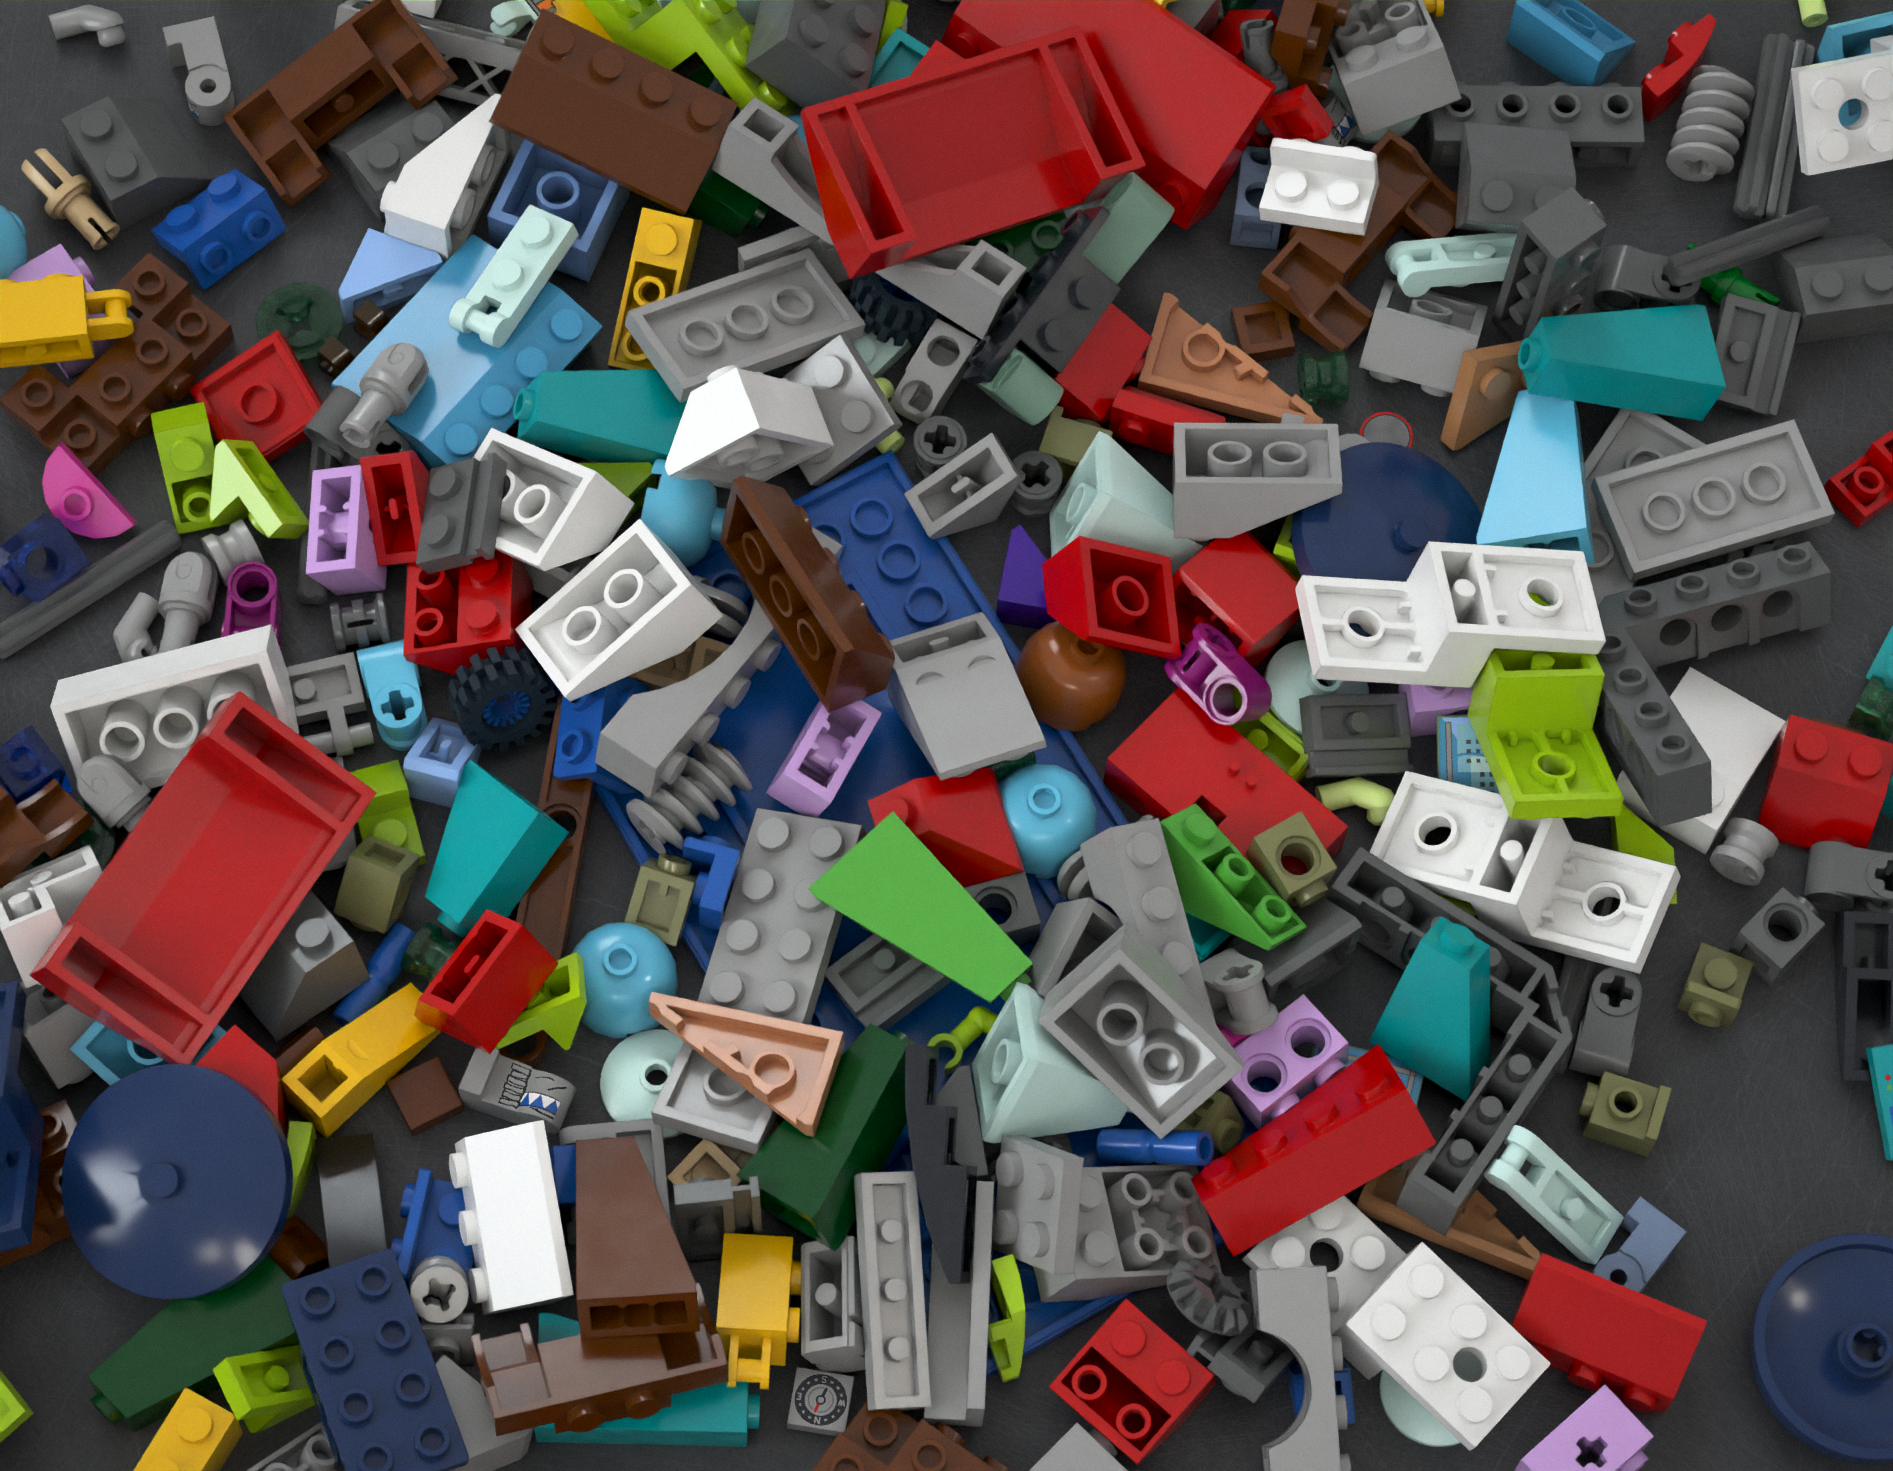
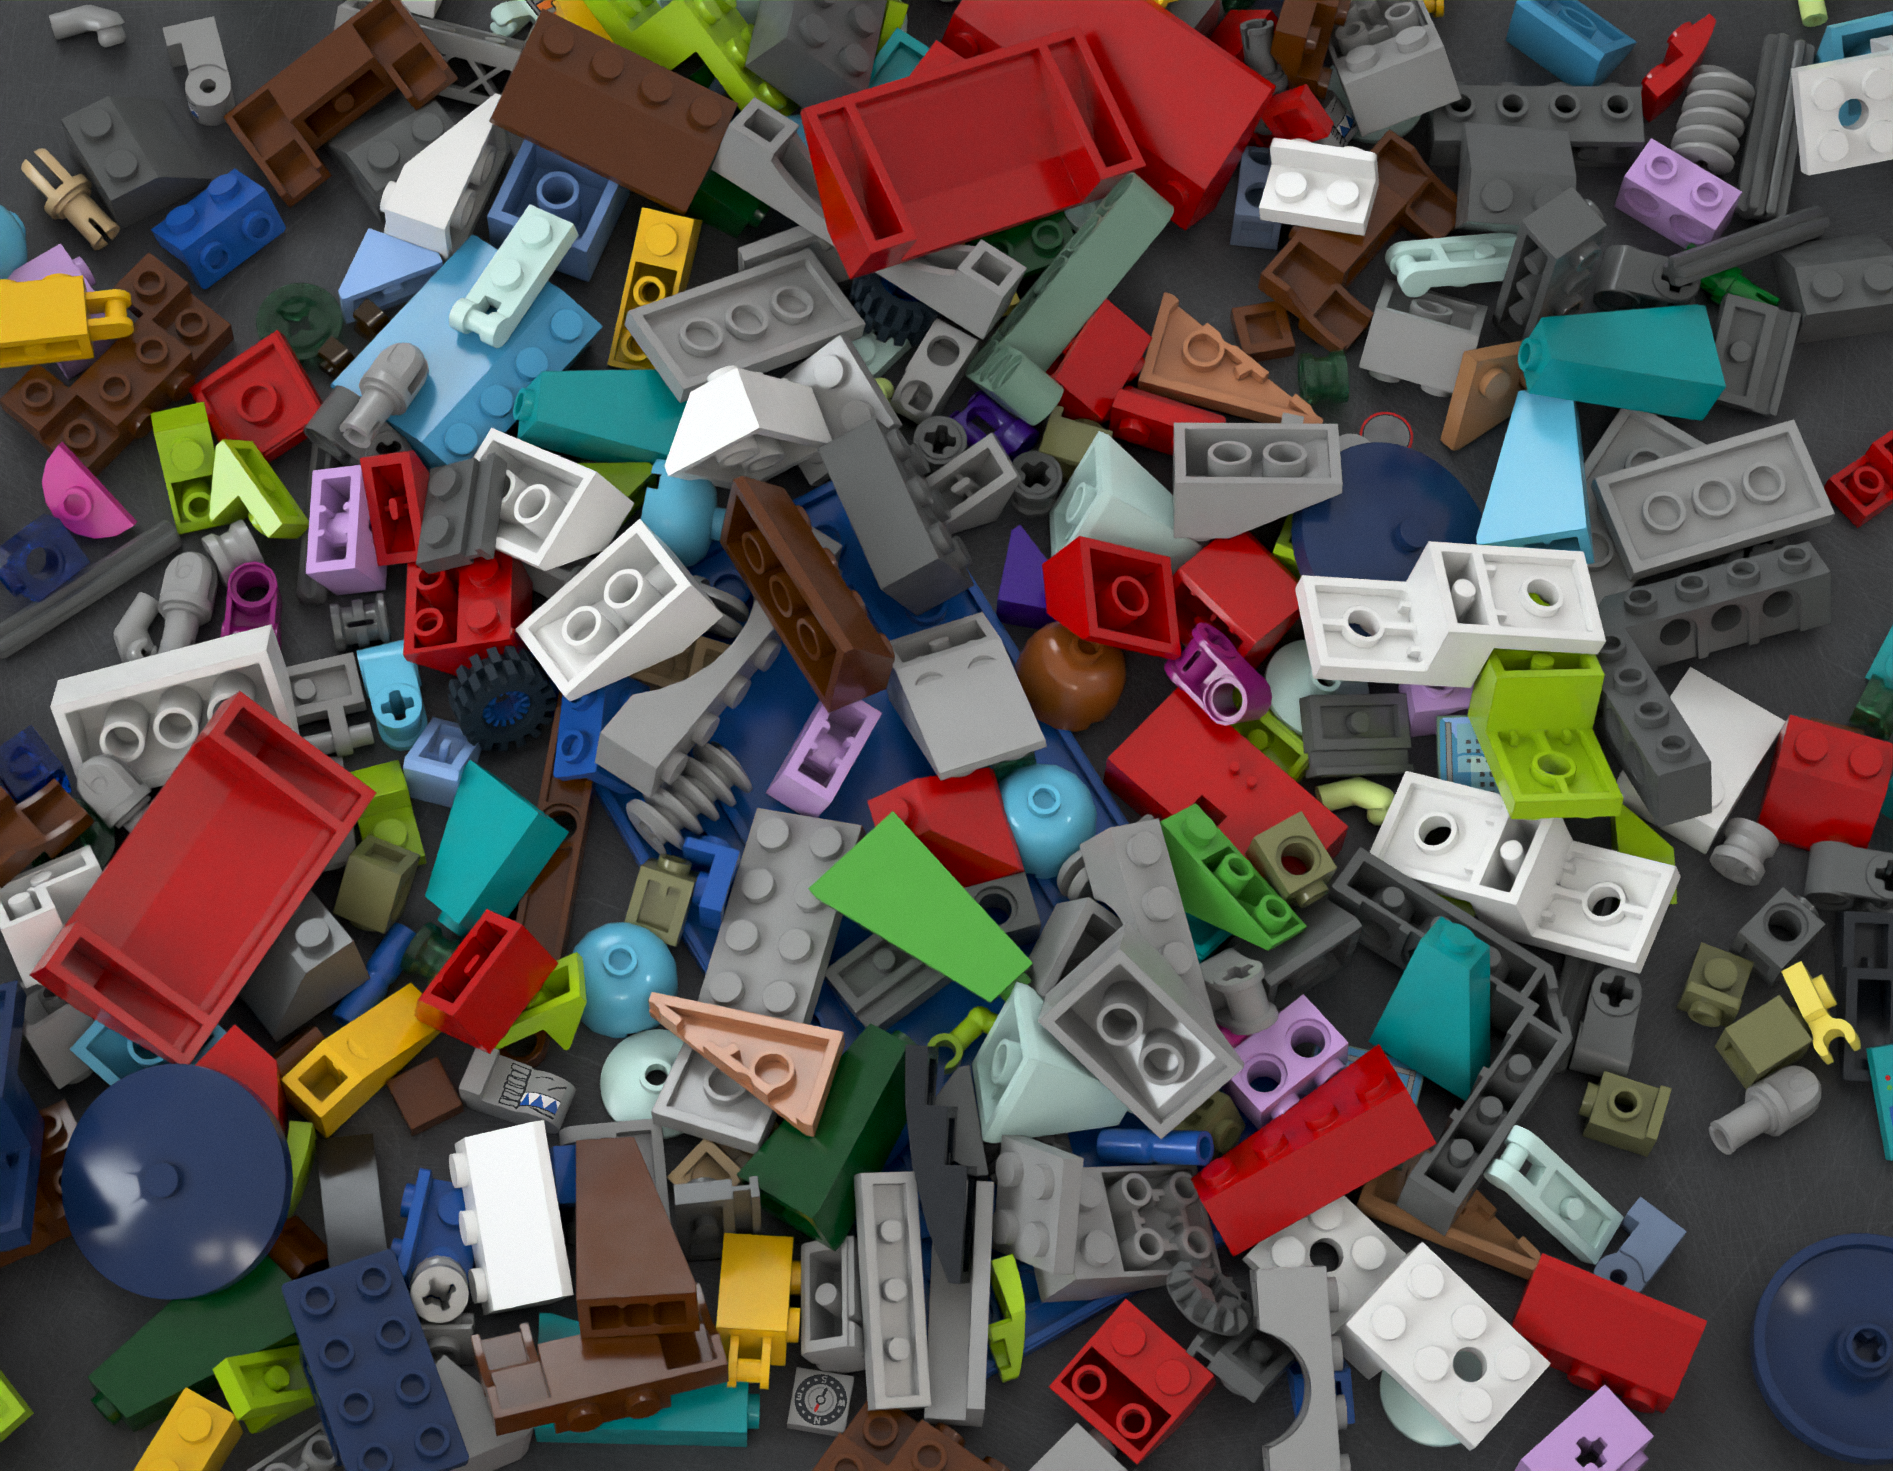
(897, 516): none -> dark grey brick
(1013, 434): none -> dark purple piece
(1055, 308): black bracket -> none
(1676, 197): none -> lavender brick
(1764, 1041): none -> olive brick
(1769, 1107): none -> light grey arm
(1814, 1002): none -> light yellow plate

